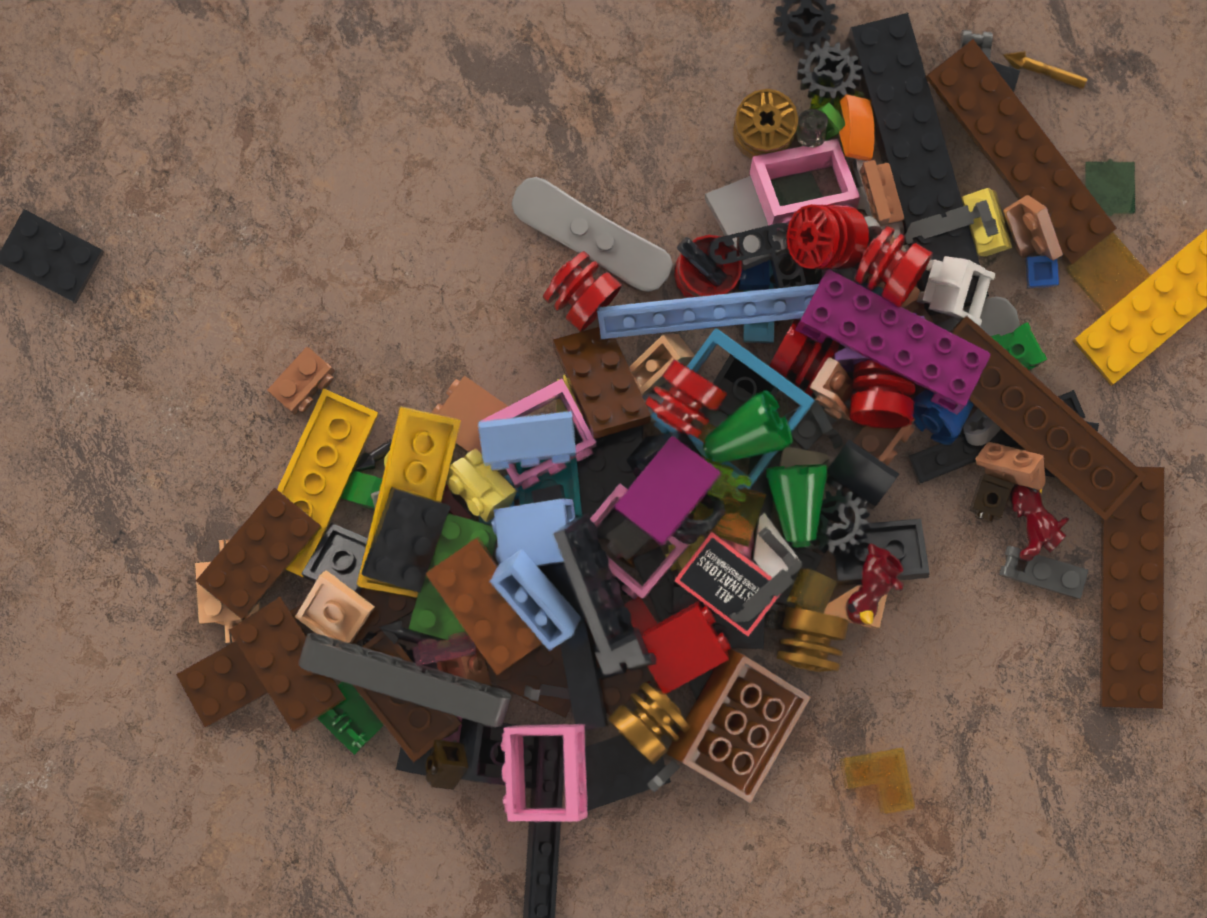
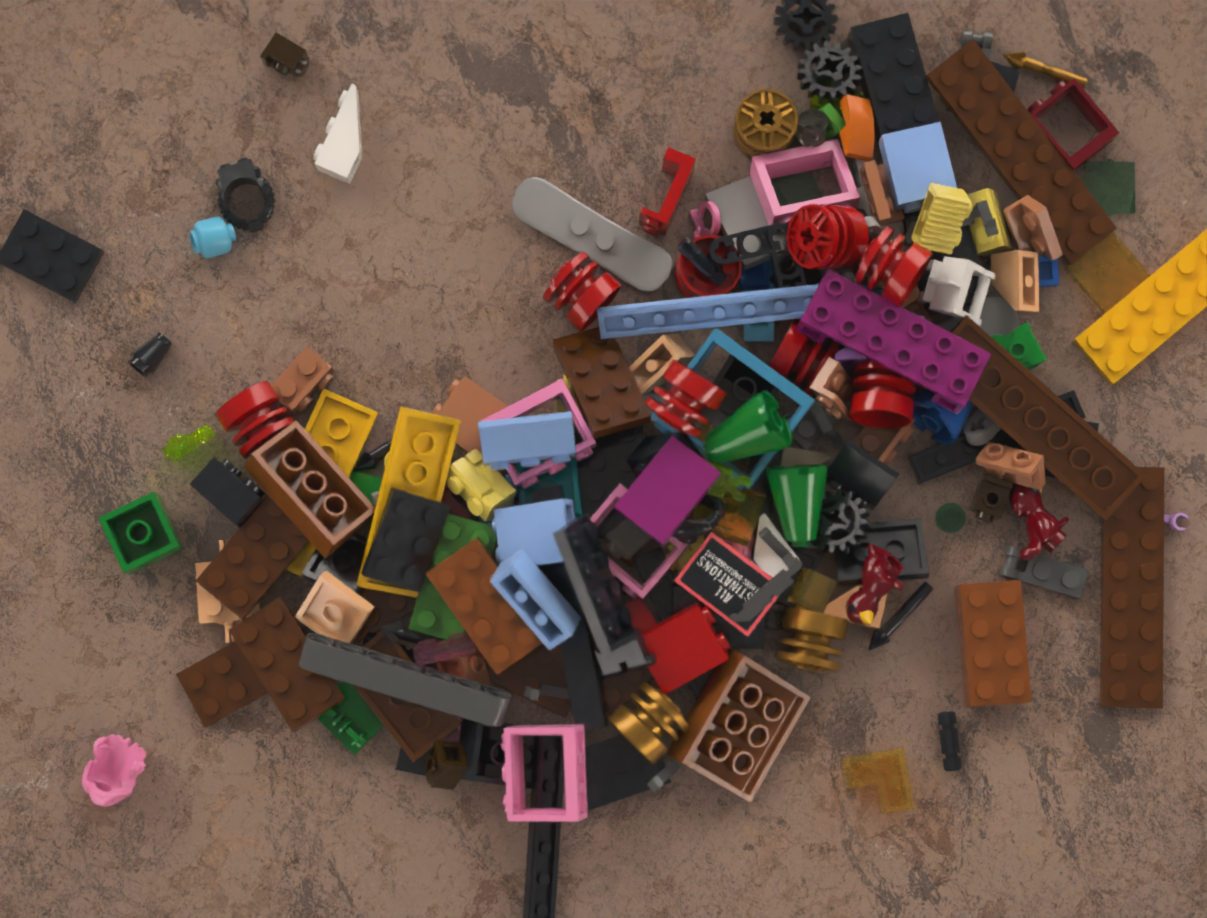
(113, 770): none -> bright pink hair
(141, 533): none -> green brick
(149, 355): none -> black cone
(181, 445): none -> clear neon green plate
(212, 237): none -> medium azure head
(227, 492): none -> black brick
(232, 177): none -> black piece
(253, 415): none -> red wheel
(285, 56): none -> dark brown brick
(310, 488): none -> dark orange brick
(342, 148): none -> white slope
(682, 168): none -> red panel
(697, 216): none -> bright pink piece
(882, 635): none -> black piece
(914, 161): none -> light blue brick
(942, 218): none -> light yellow brick
(949, 741): none -> black axle
(950, 518): none -> clear green plate
(993, 643): none -> dark orange brick
(1017, 279): none -> light nougat slope
(1089, 109): none -> dark red window
(1171, 520): none -> lavender hand

